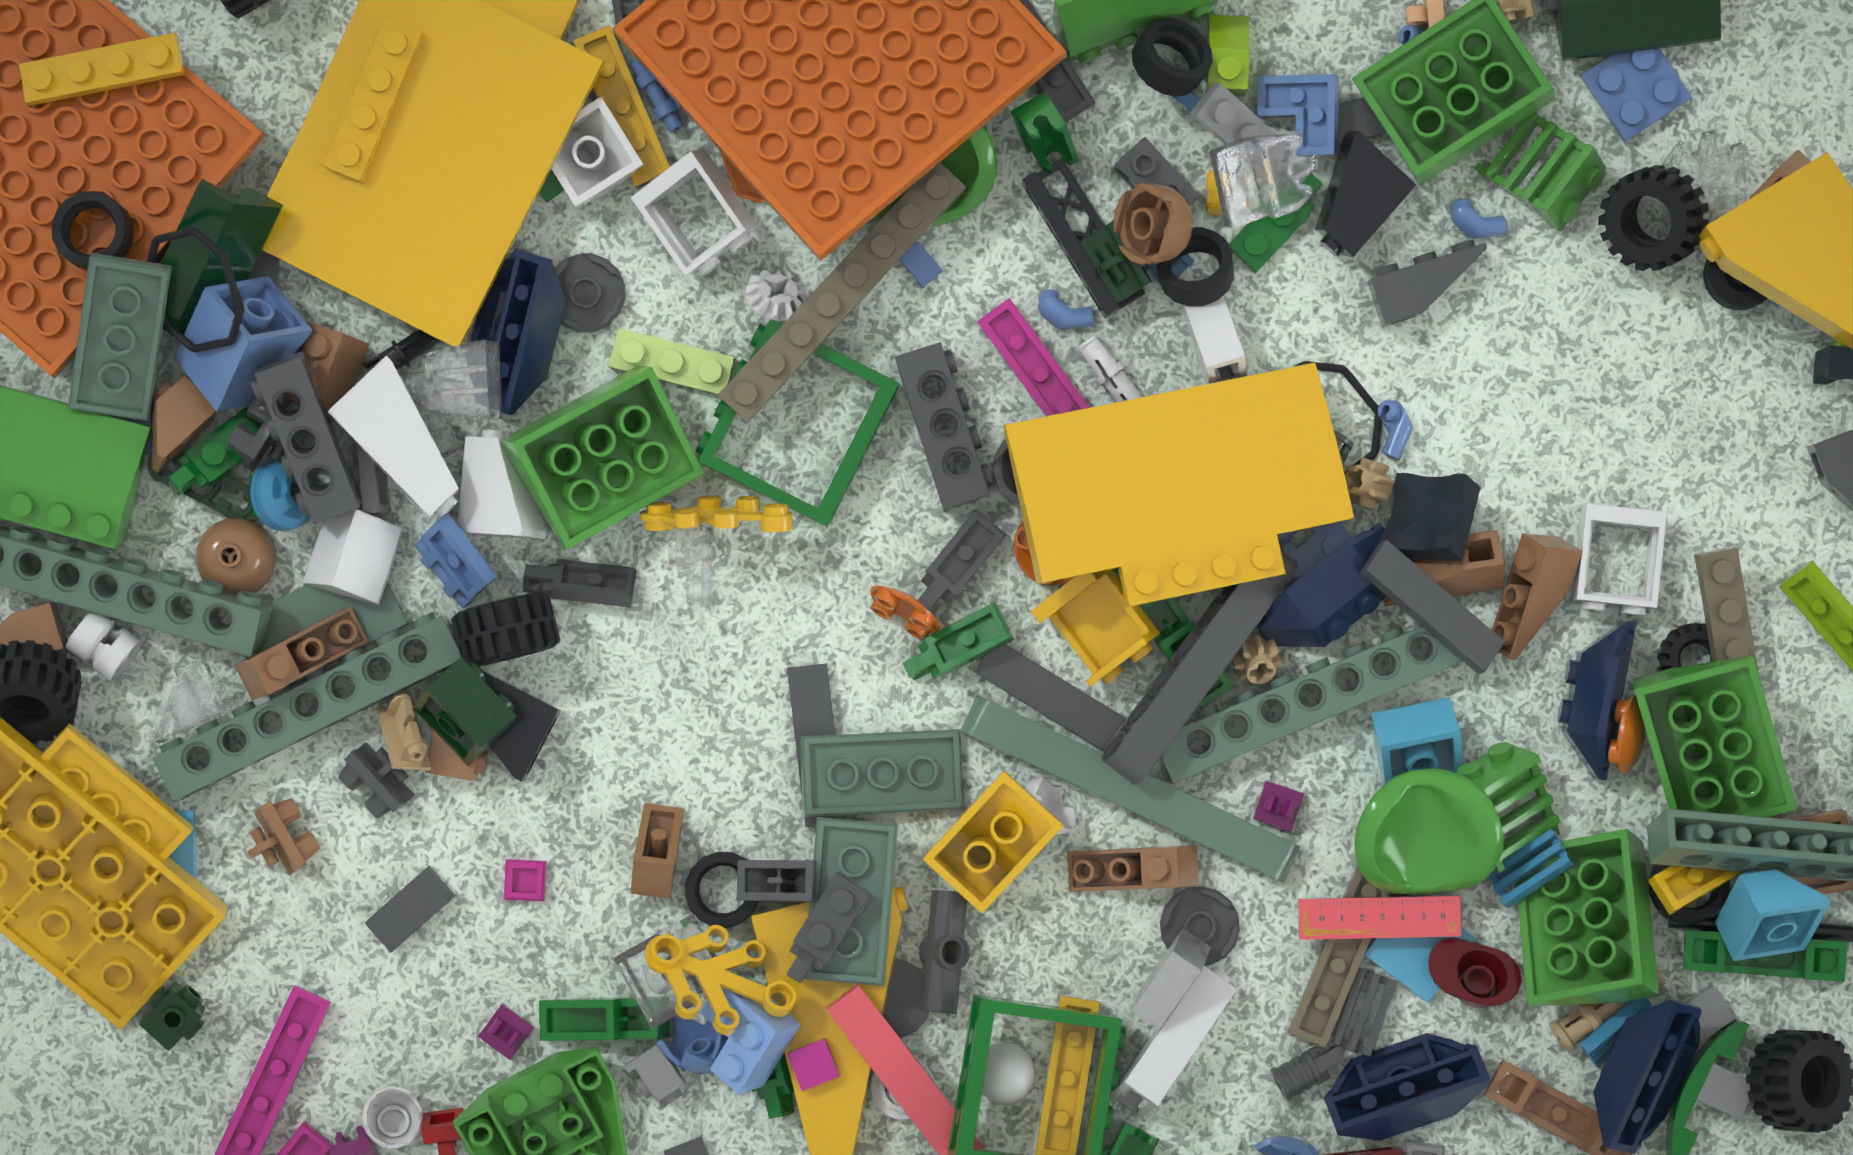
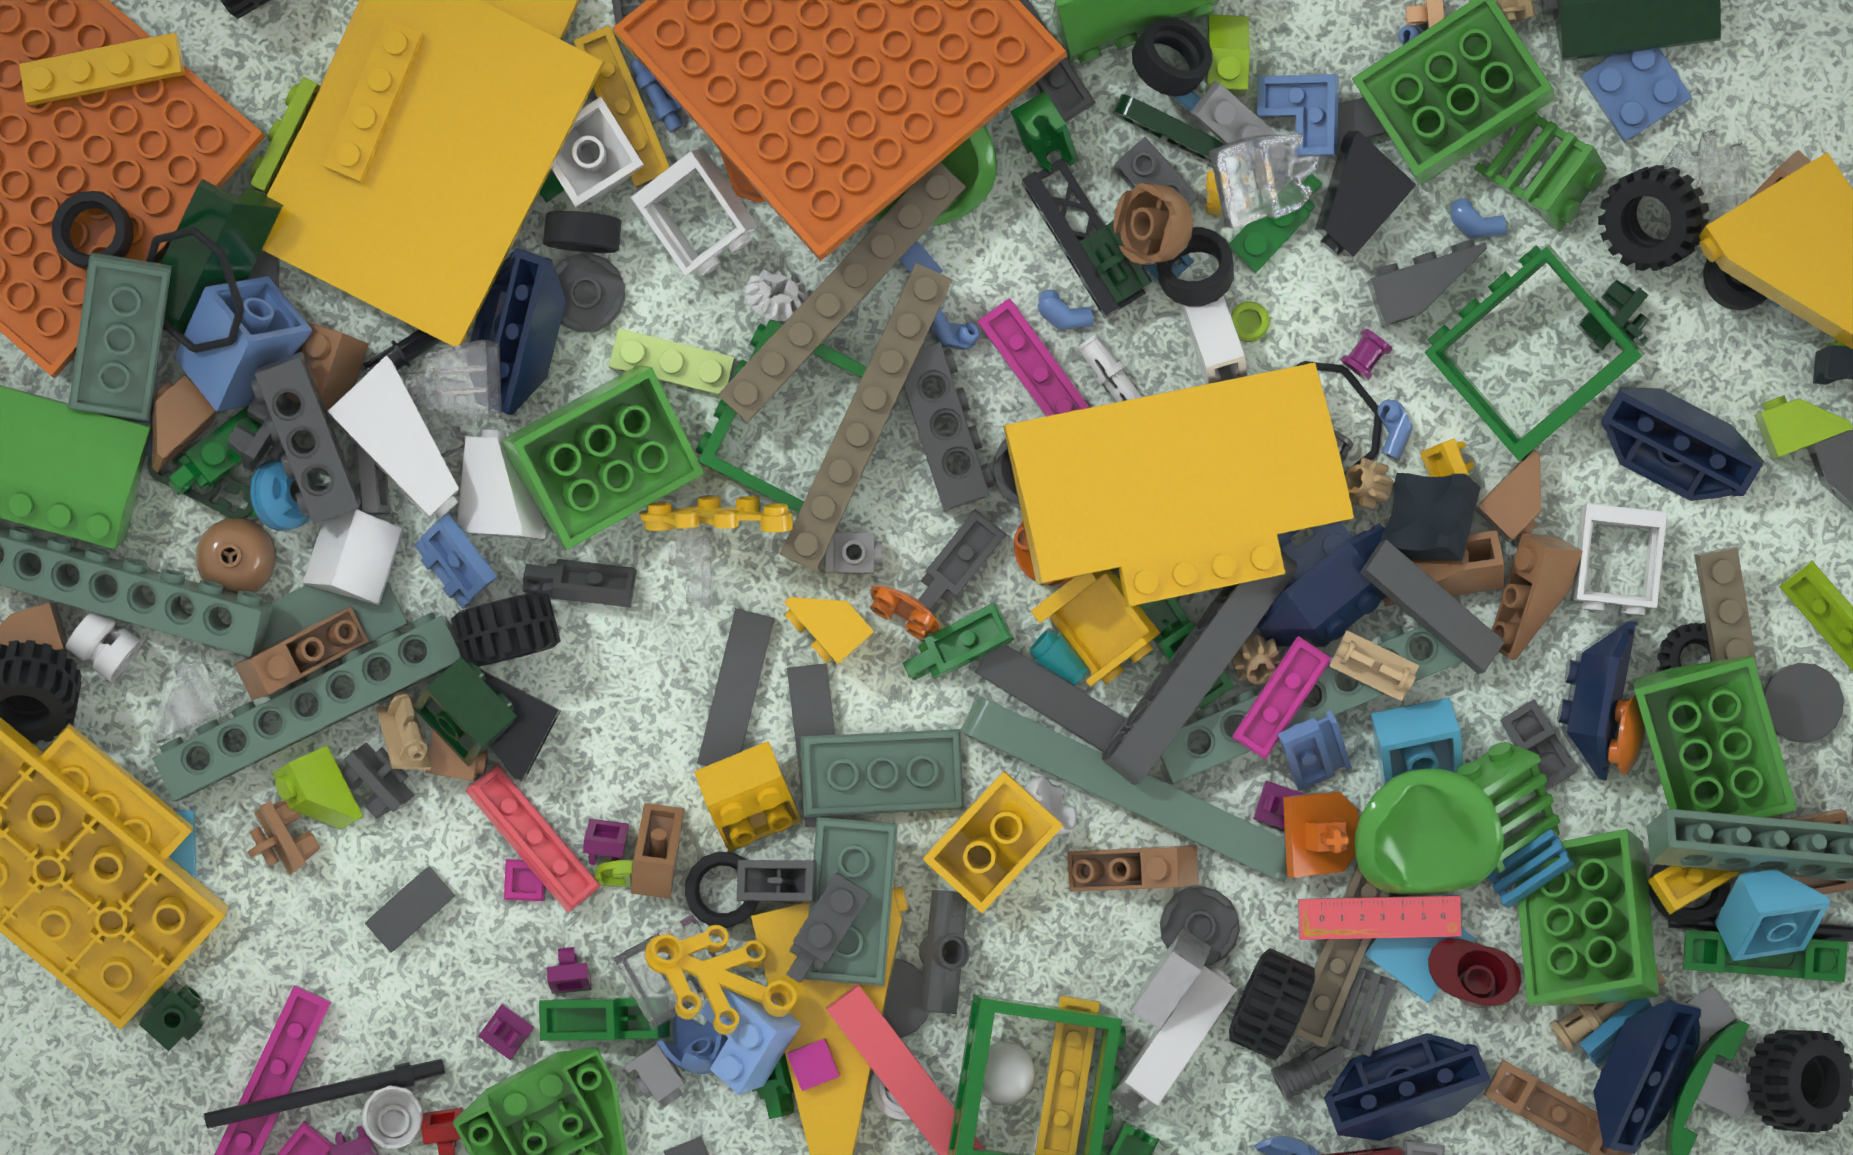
(283, 134): none -> lime plate
(317, 789): none -> lime slope
(401, 1075): none -> black bar
(532, 838): none -> coral tile
(568, 975): none -> magenta tile
(582, 231): none -> black tyre
(605, 839): none -> magenta tile
(614, 873): none -> lime tile
(736, 686): none -> dark grey tile
(748, 796): none -> yellow slope
(832, 623): none -> yellow slope
(839, 562): none -> light grey brick
(866, 417): none -> dark tan plate
(953, 334): none -> medium blue arm
(1058, 656): none -> teal cone
(1161, 124): none -> dark green beam
(1250, 321): none -> lime tile
(1272, 1004): none -> black tyre
(1281, 697): none -> dark pink tile
(1314, 750): none -> medium blue plate
(1319, 833): none -> orange piece
(1366, 354): none -> magenta bush
(1374, 666): none -> tan hinge
(1445, 459): none -> yellow tile
(1475, 311): none -> green window
(1515, 500): none -> medium nougat slope
(1532, 731): none -> dark grey slope
(1625, 302): none -> dark green hips
(1679, 445): none -> dark blue wedge
(1796, 425): none -> lime slope
(1804, 702): none -> dark grey tile

